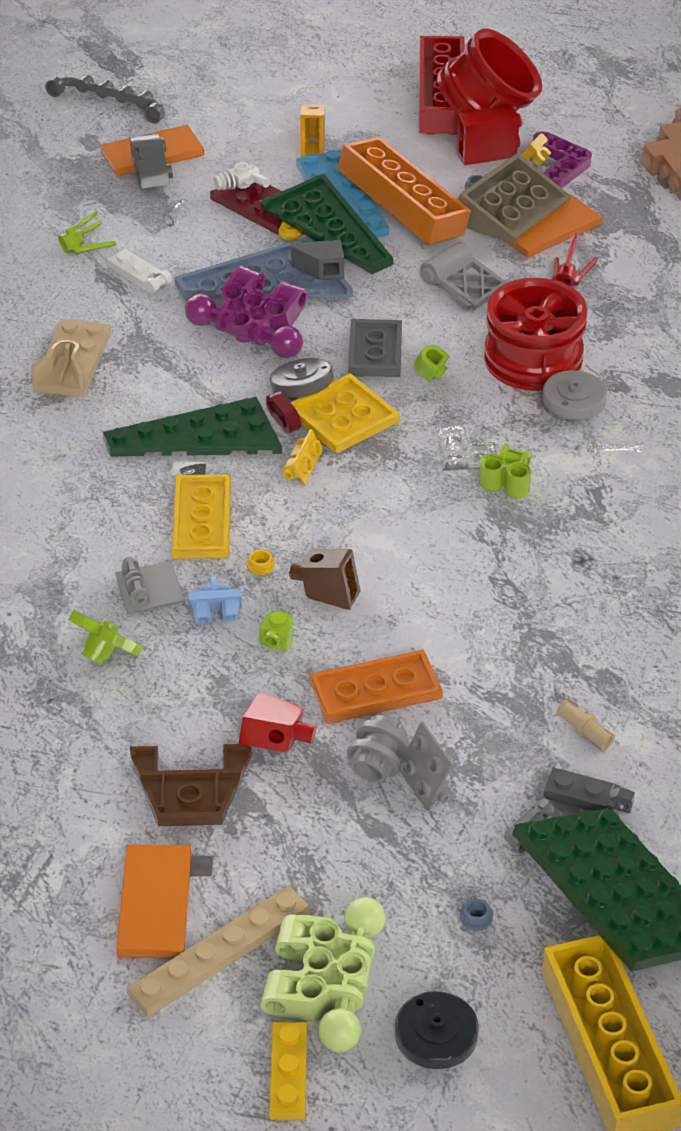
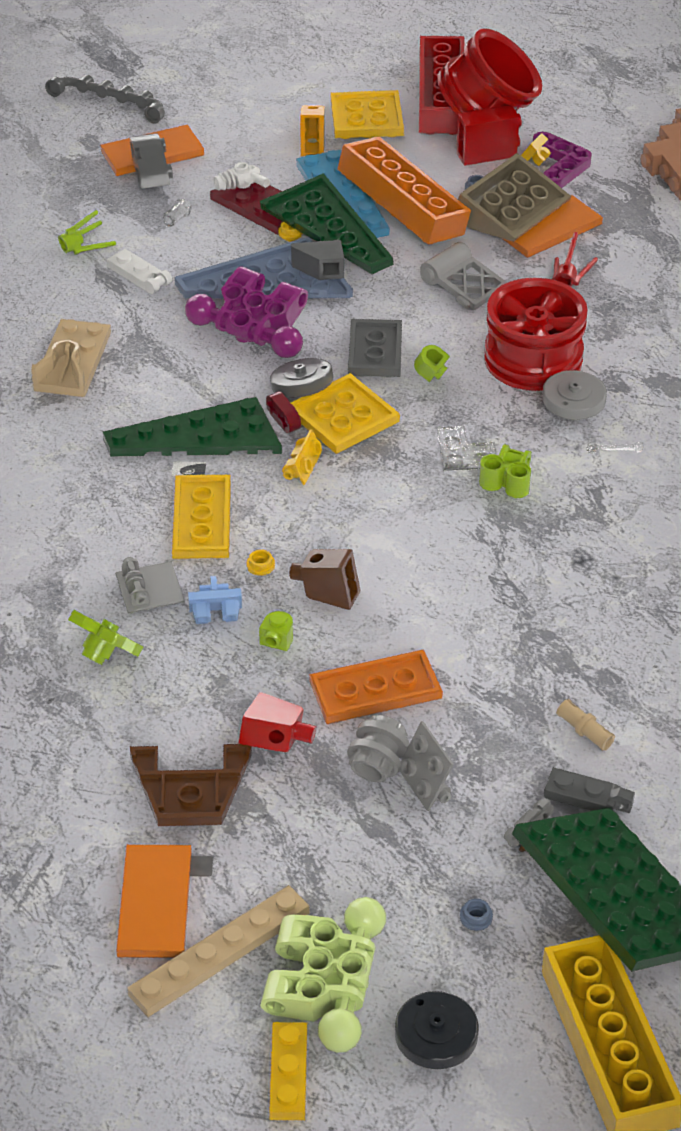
(366, 114): none -> yellow plate

